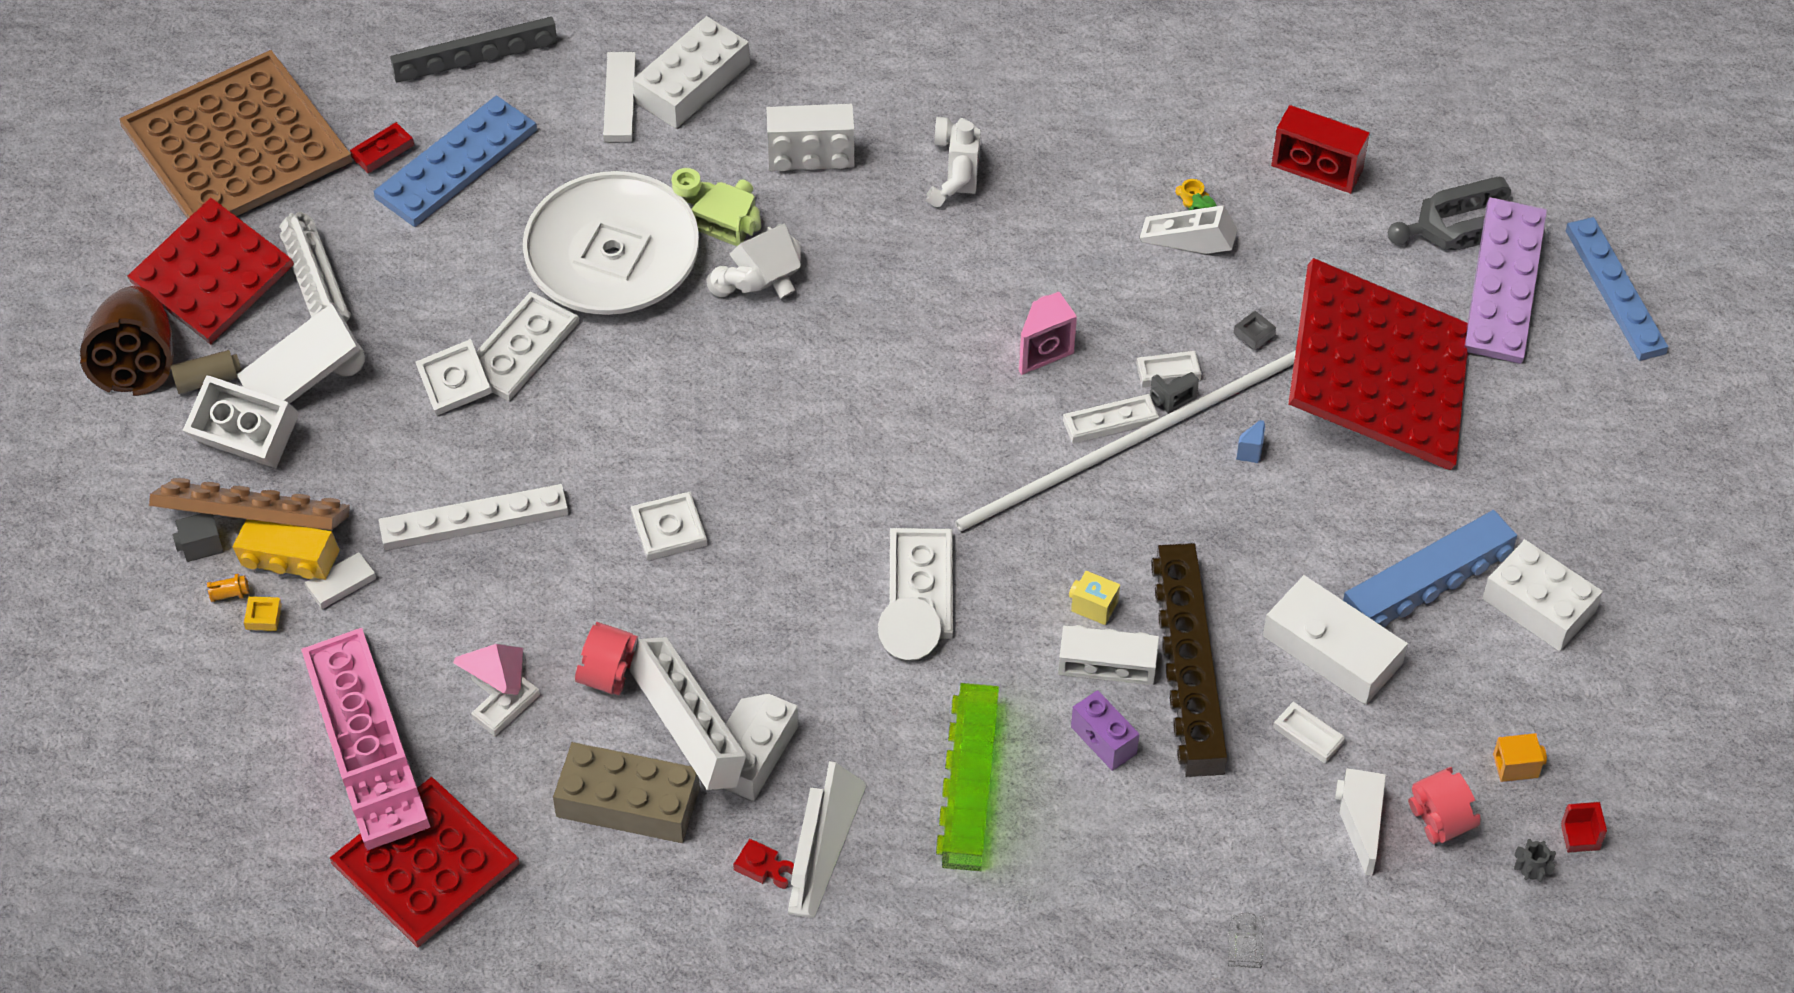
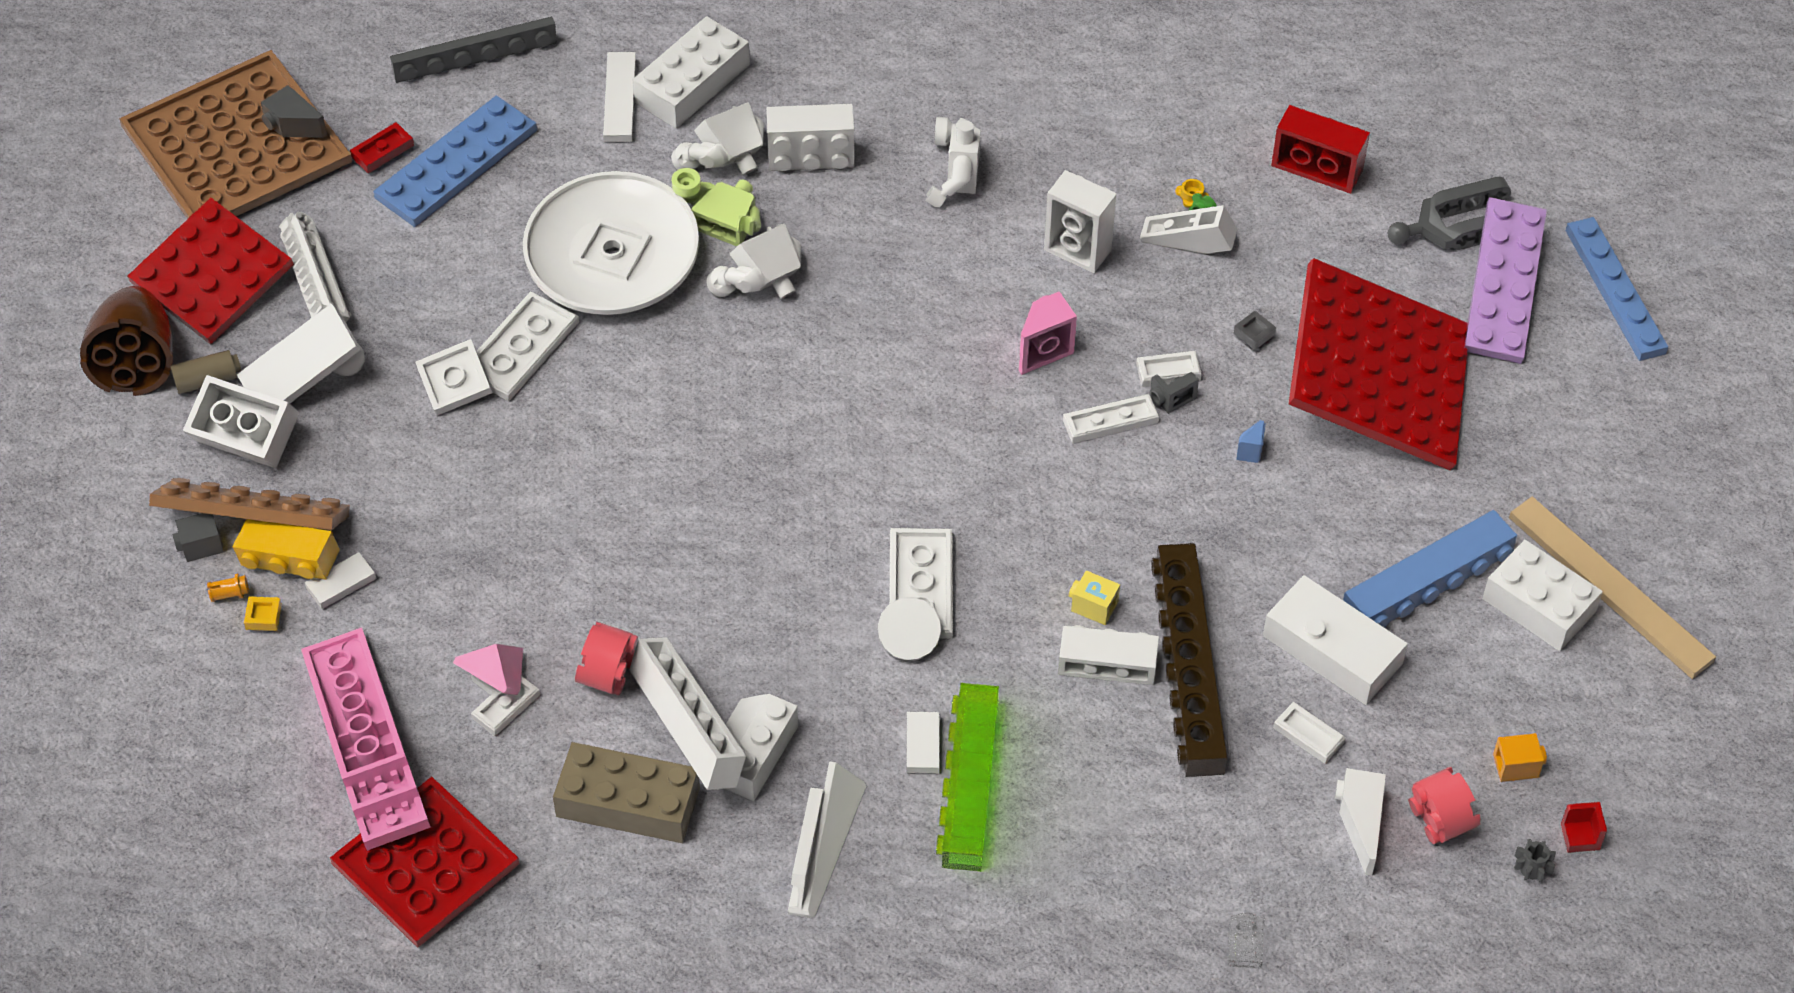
(292, 115): none -> dark grey slope
(473, 517): white plate -> none
(668, 526): white tile -> none
(725, 140): none -> white torso
(761, 862): red plate -> none
(923, 742): none -> white tile
(1079, 221): none -> white brick
(1104, 730): medium lavender brick -> none
(1125, 442): white piece -> none
(1617, 590): none -> tan tile

